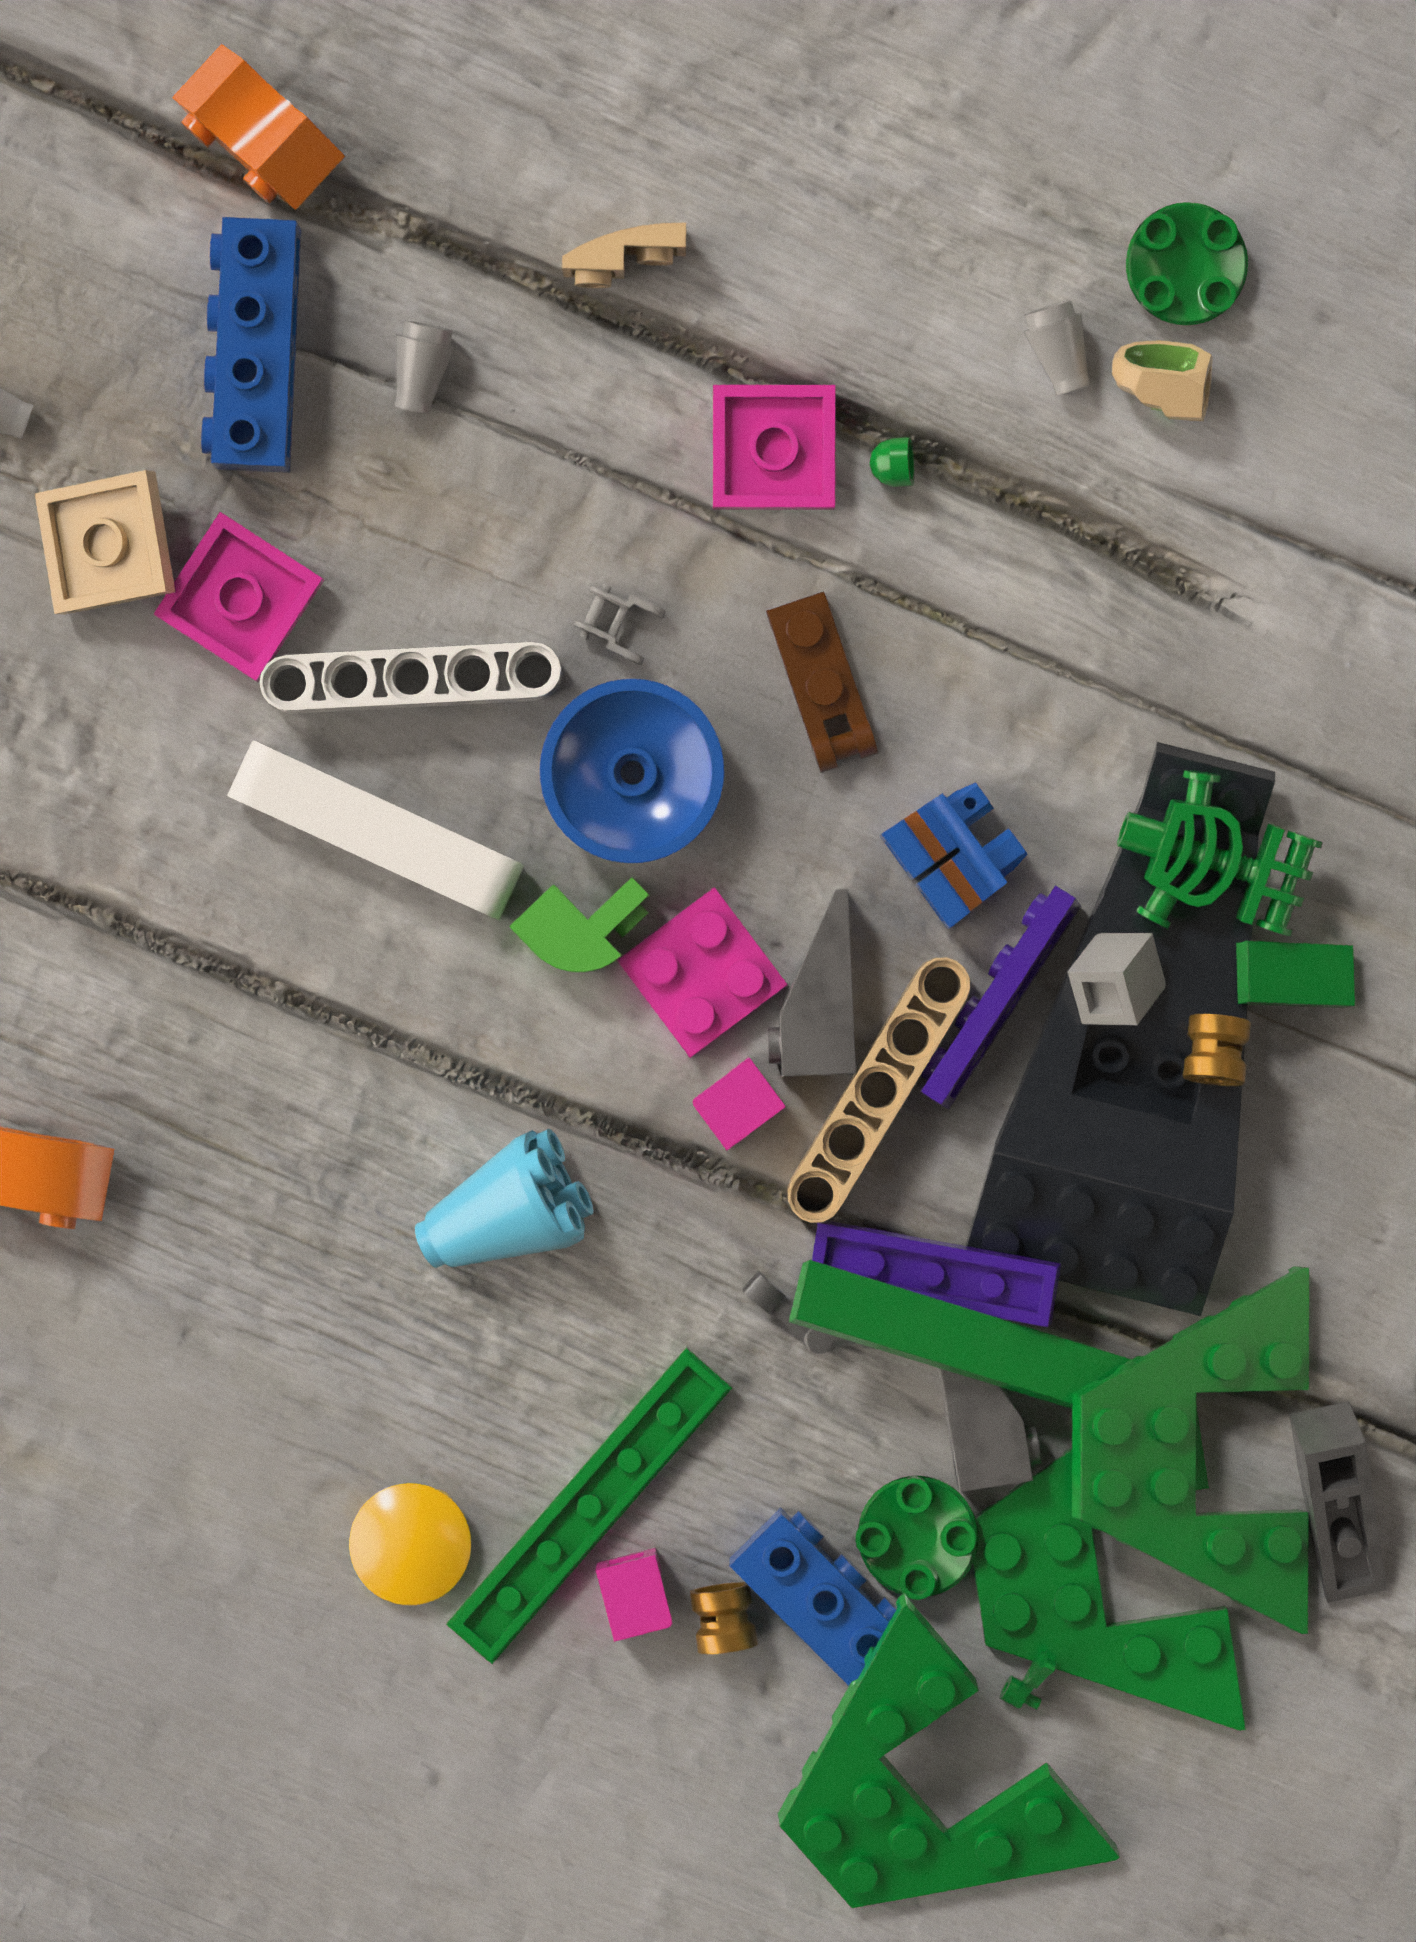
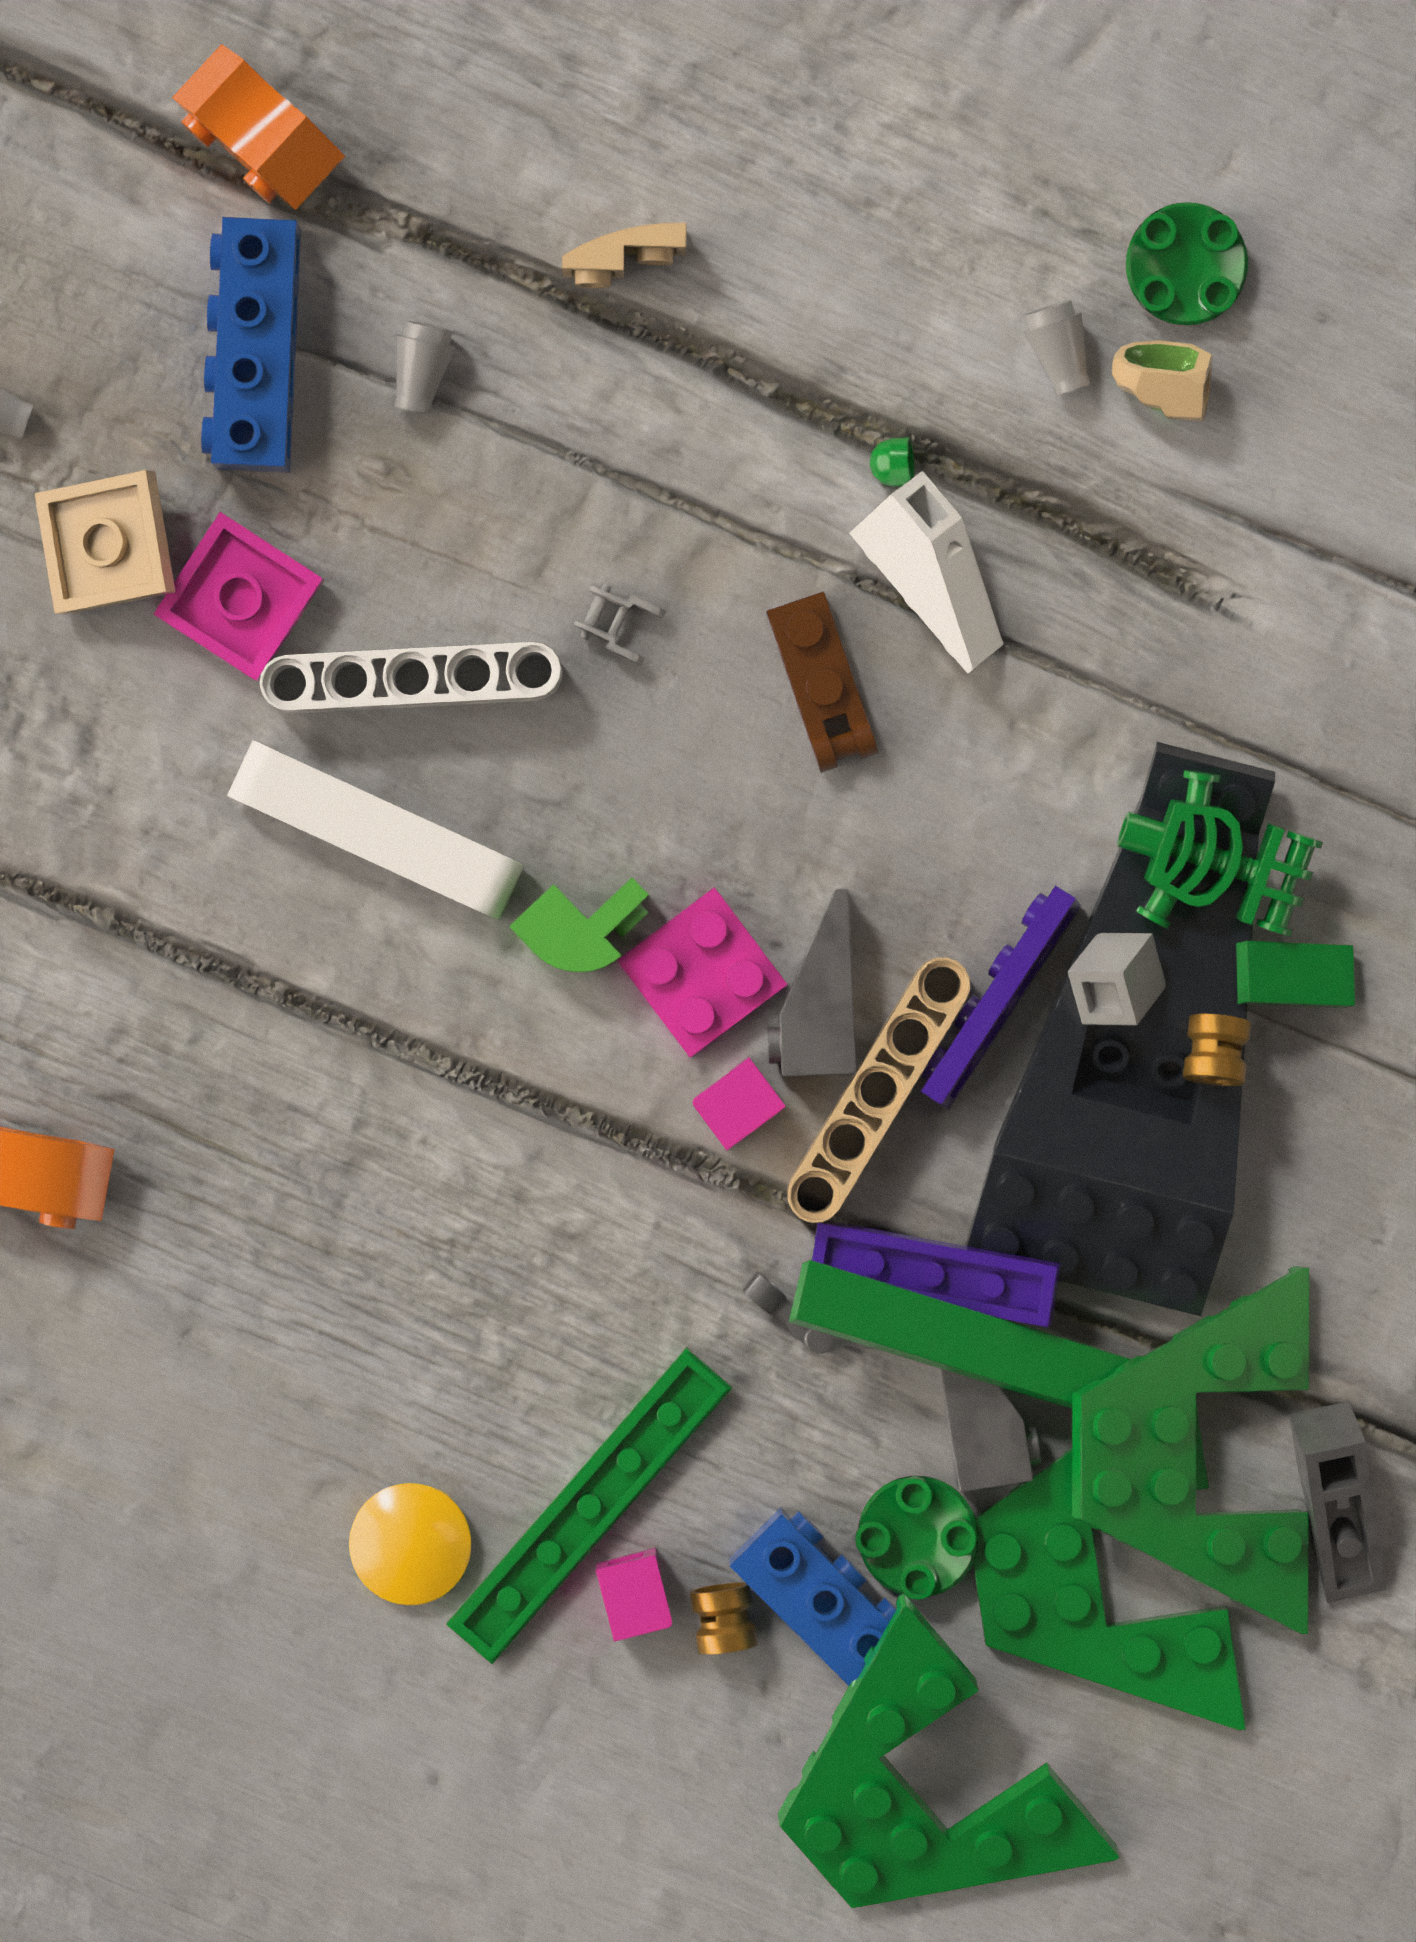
(508, 1207): medium azure cone -> none
(621, 725): blue dish -> none
(773, 447): dark pink plate -> none
(931, 563): none -> white slope
(969, 875): blue hips -> none
(1018, 1692): green piece -> none

